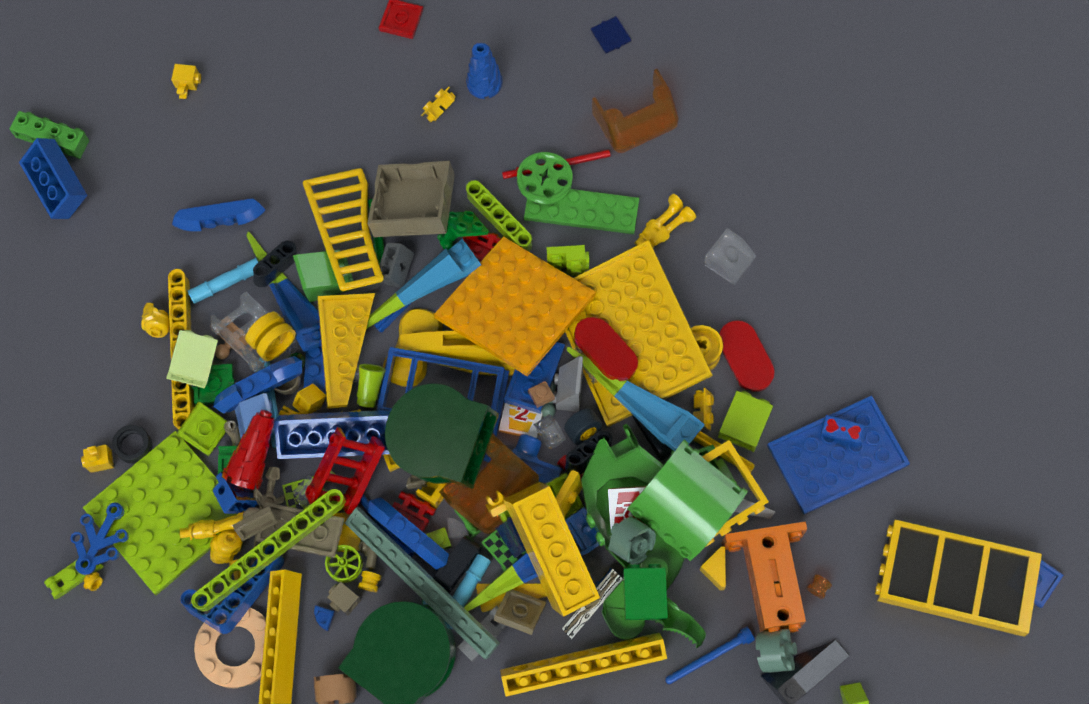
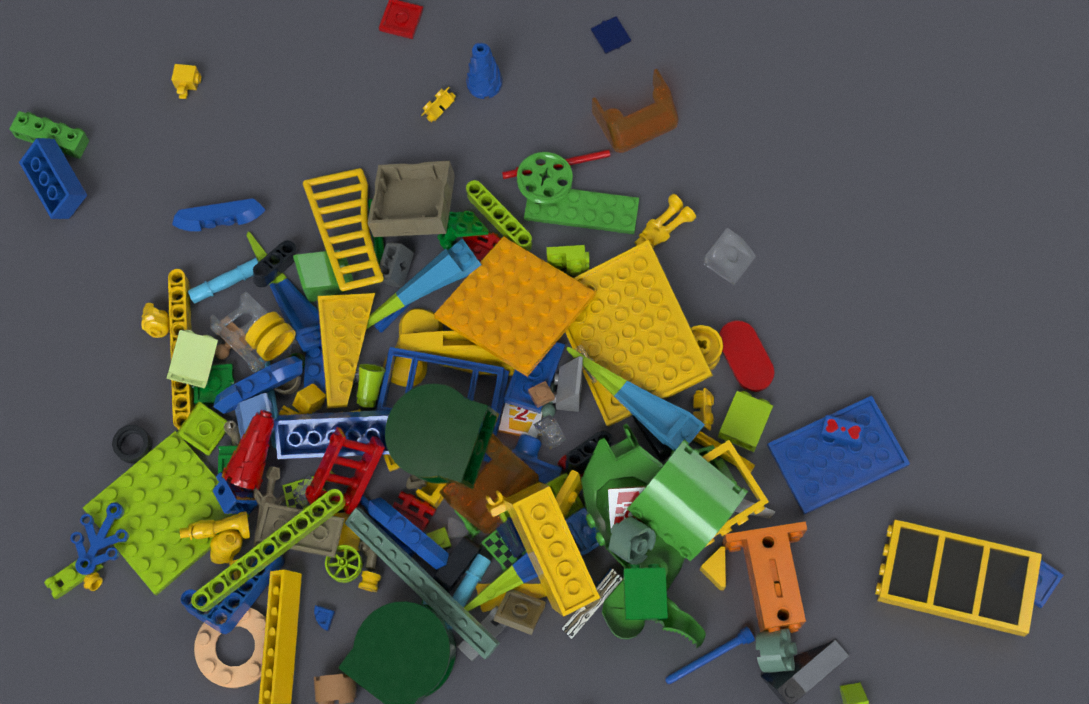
(97, 458): yellow brick -> none
(254, 522): dark tan tile -> none
(343, 598): dark tan brick -> none
(582, 426): black wheel -> none
(583, 664): yellow brick -> none
(605, 349): red tile -> none
(819, 586): clear orange wheel -> none

